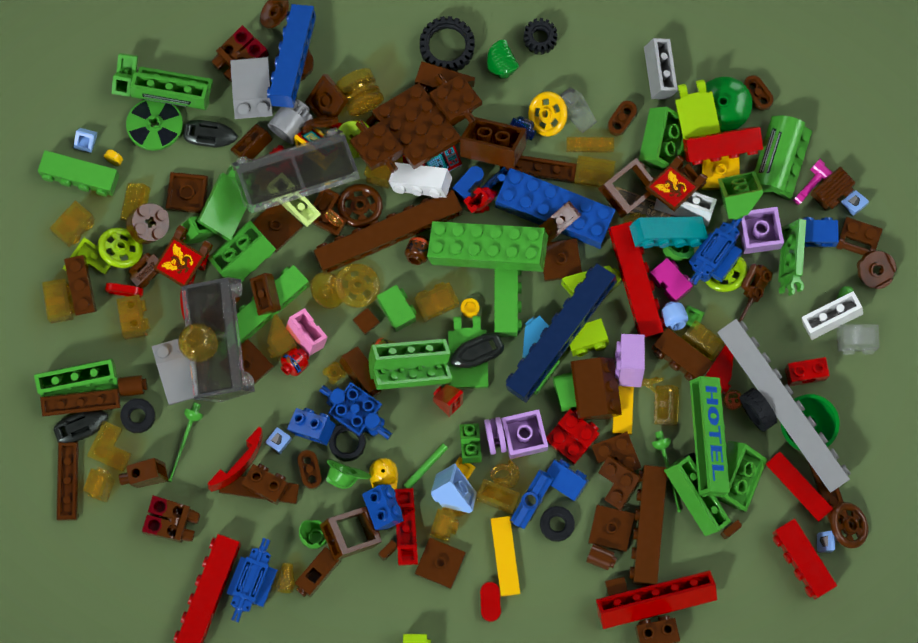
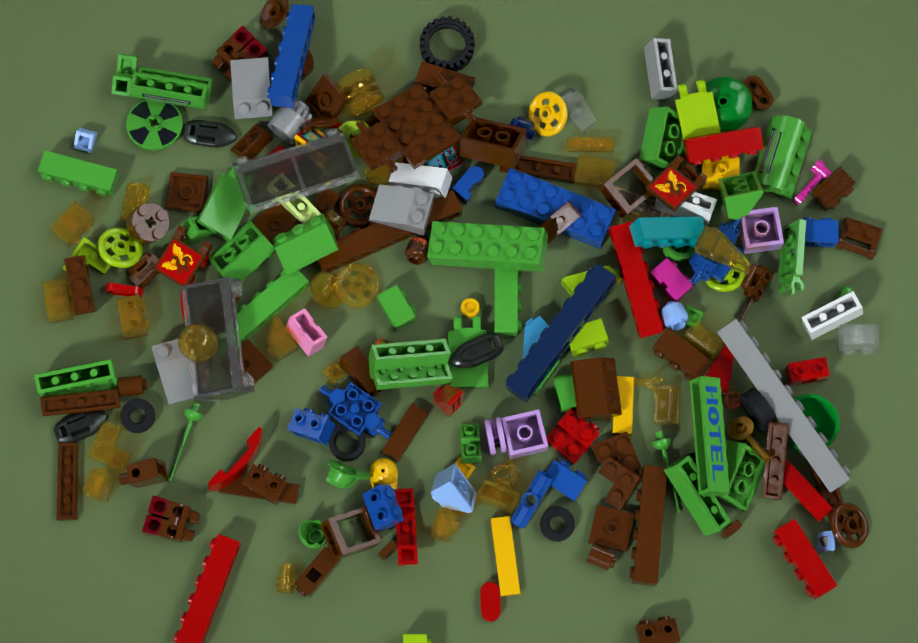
(113, 157): yellow tile -> none
(252, 580): blue piece -> none
(265, 294): reddish brown slope -> none
(278, 440): light blue slope -> none
(294, 362): red head -> none
(305, 243): none -> bright green slope
(309, 470): reddish brown plate -> none
(366, 321): reddish brown tile -> none
(402, 208): none -> light grey slope
(404, 432): none -> reddish brown tile
(425, 466): bright green bar -> none
(436, 301): clear yellow brick -> none
(440, 563): reddish brown plate -> none
(480, 201): red animal -> none
(500, 176): blue hose -> none
(501, 60): green hair -> none
(540, 46): black tyre -> none
(561, 260): reddish brown plate -> none
(616, 586): reddish brown tile -> none
(621, 118): reddish brown plate -> none
(630, 360): lavender brick -> none
(656, 599): red brick -> none
(719, 248): none -> clear yellow slope
(741, 430): none -> pearl gold piece
(775, 468): none -> reddish brown tile
(855, 202): light blue slope -> none
(866, 266): reddish brown plate -> none

